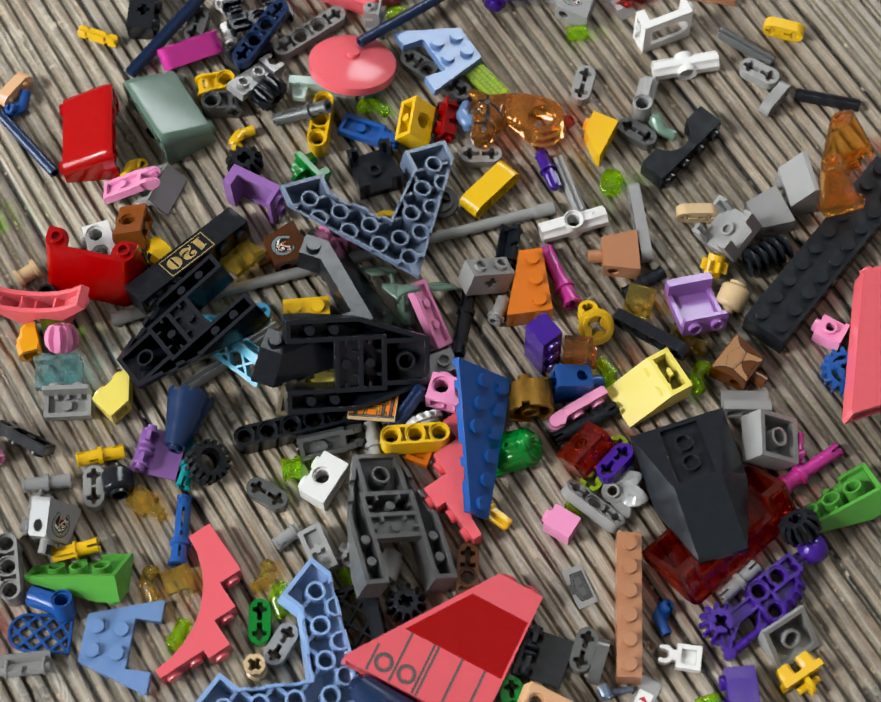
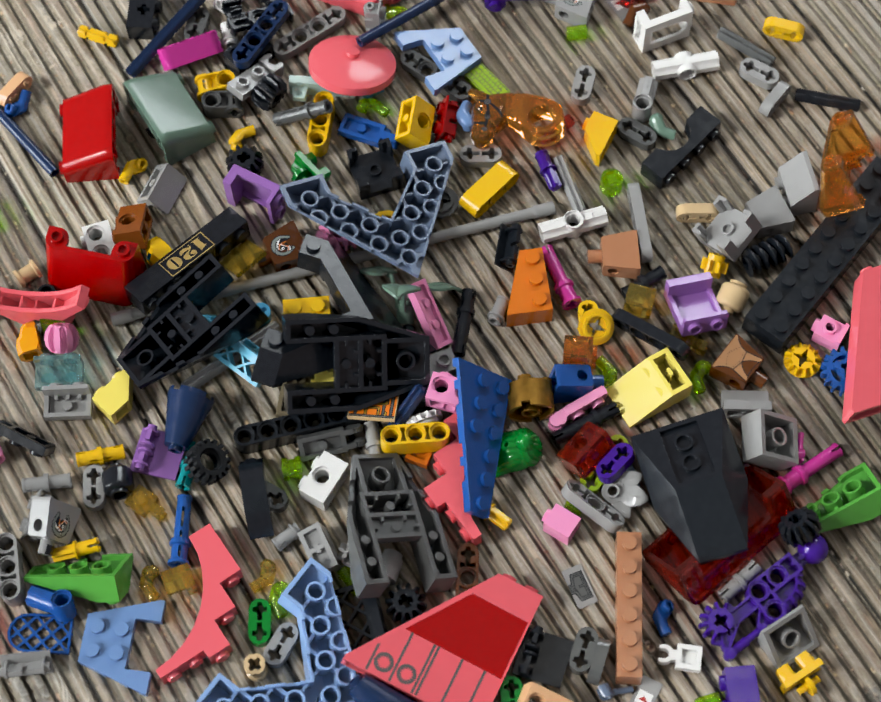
(131, 184): bright pink hinge -> none
(178, 634): clear neon green pin -> none
(255, 498): none -> black arch
(486, 276): light grey brick -> none
(543, 343): dark purple brick -> none
(630, 17): none -> reddish brown arm
(808, 368): none -> yellow gear

